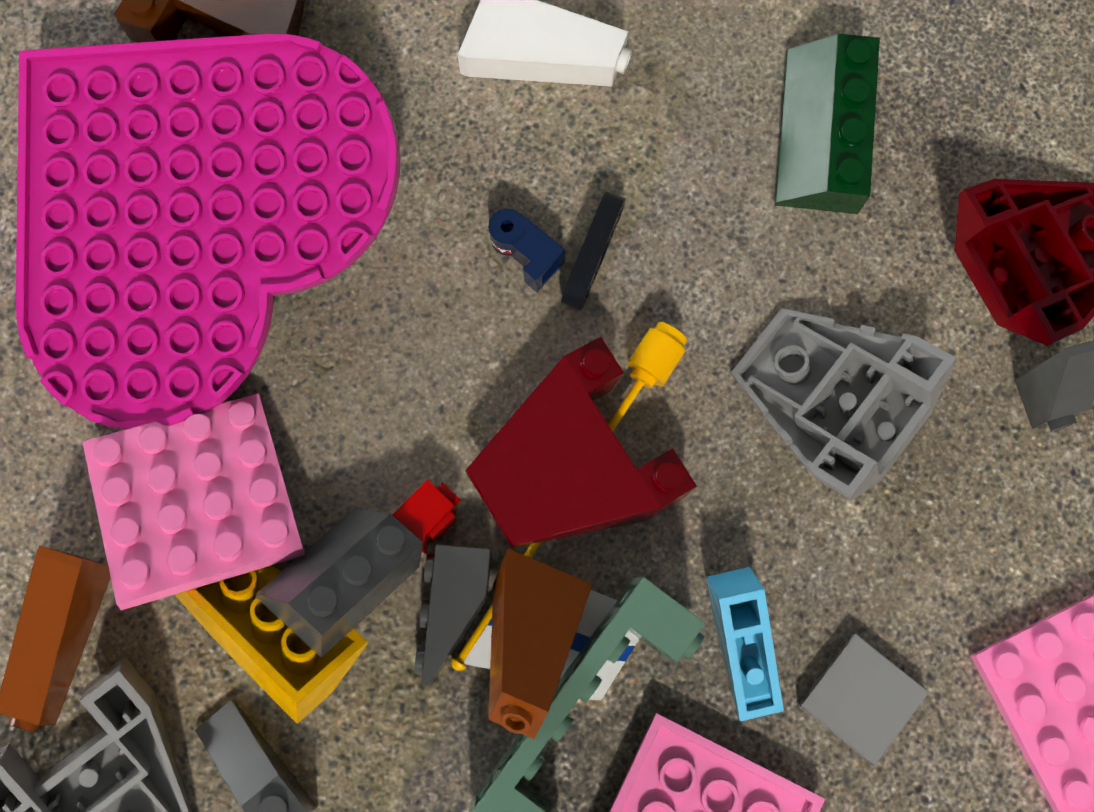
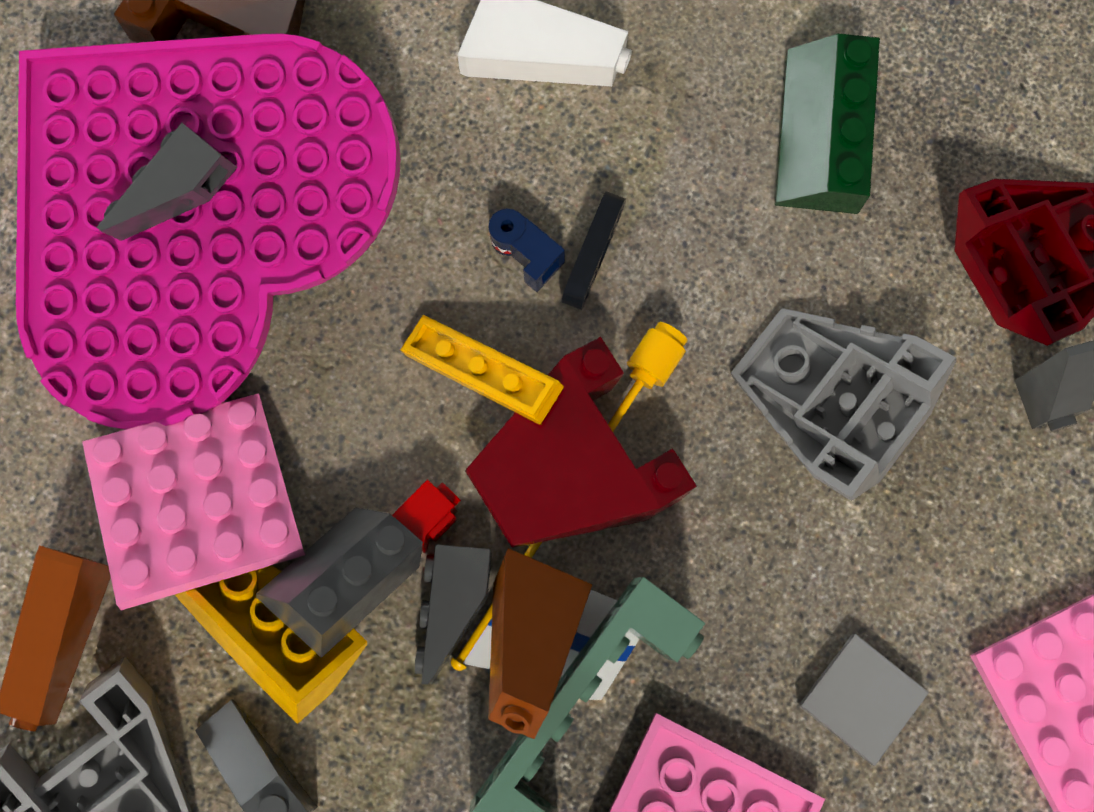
(175, 181): none -> dark grey slope
(482, 369): none -> yellow tile
(746, 642): medium azure slope -> none

